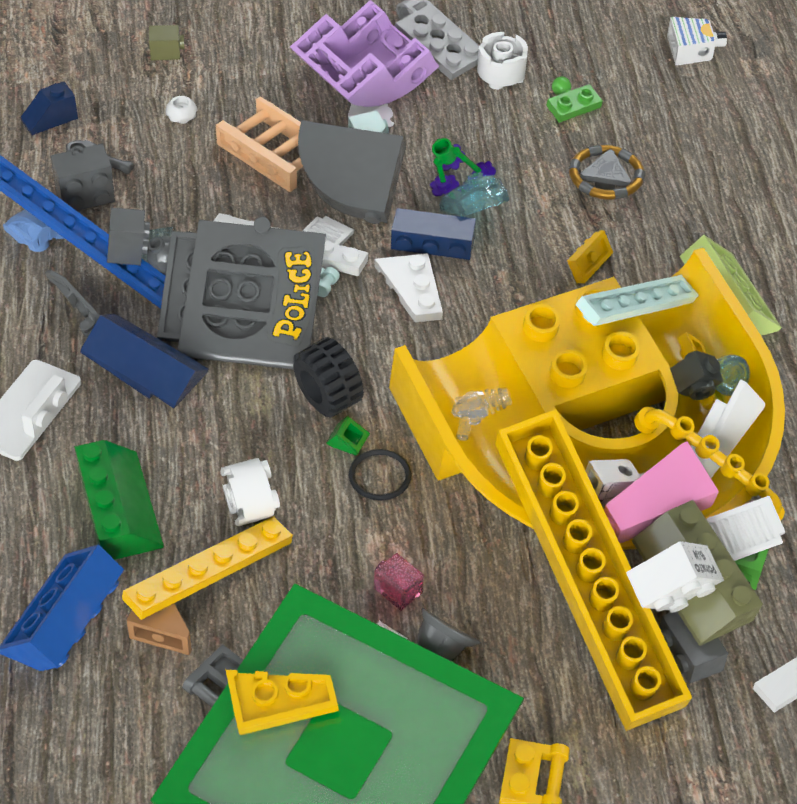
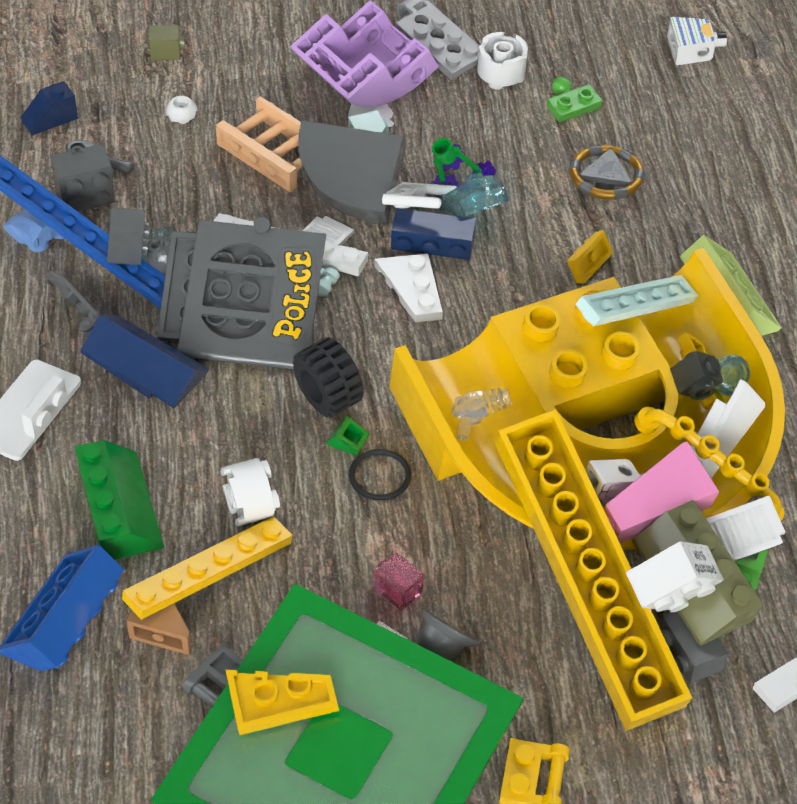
(412, 194): none -> white plate

